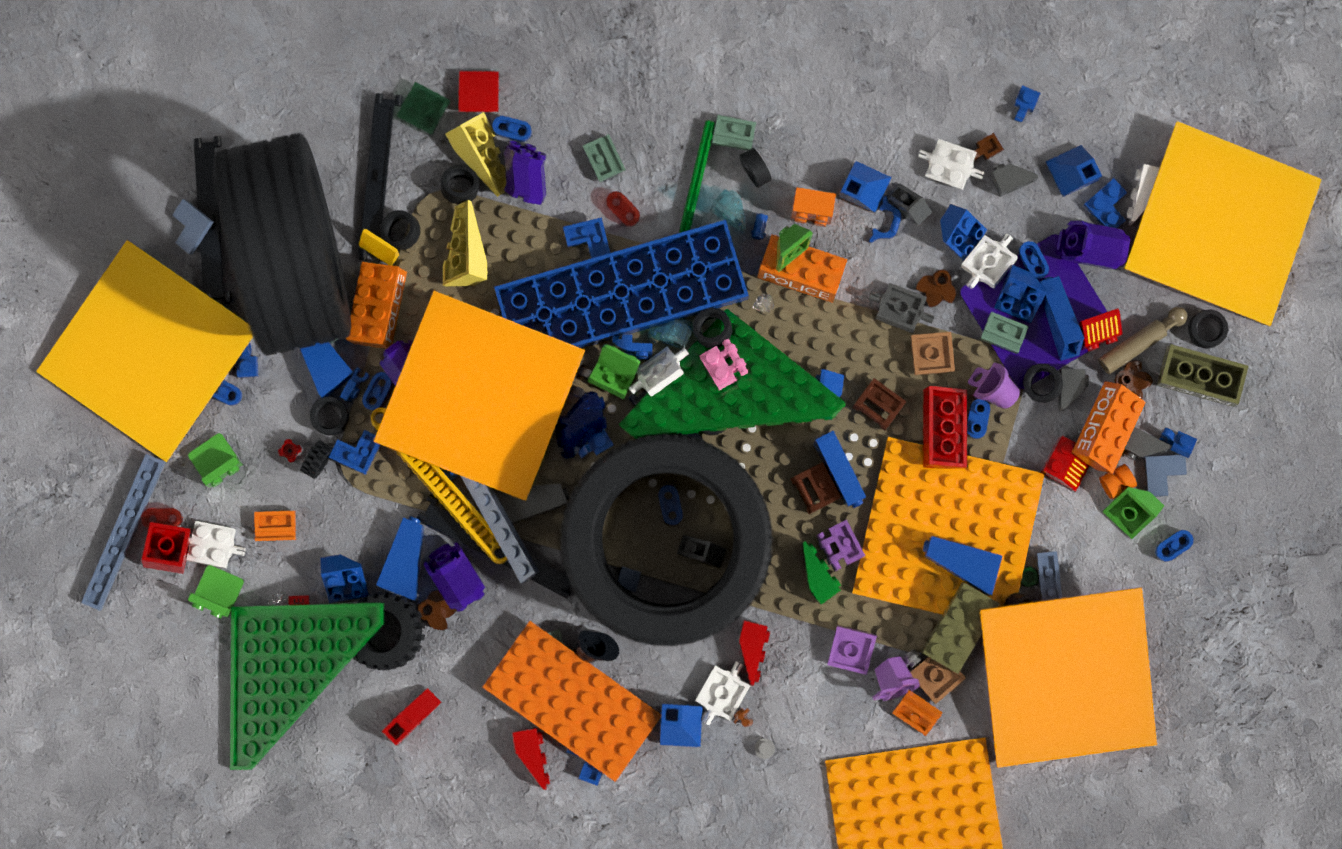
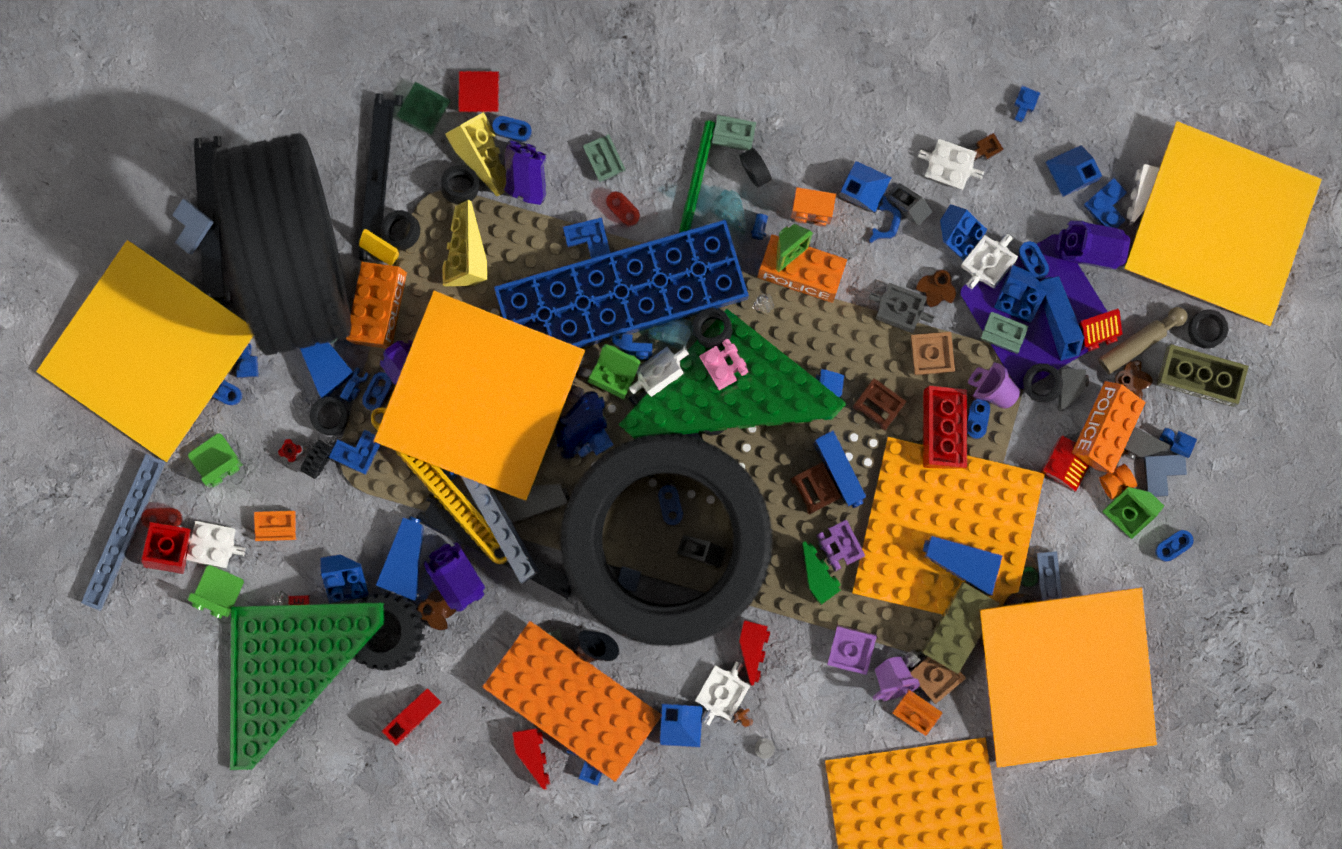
(1010, 178): dark grey slope -> none

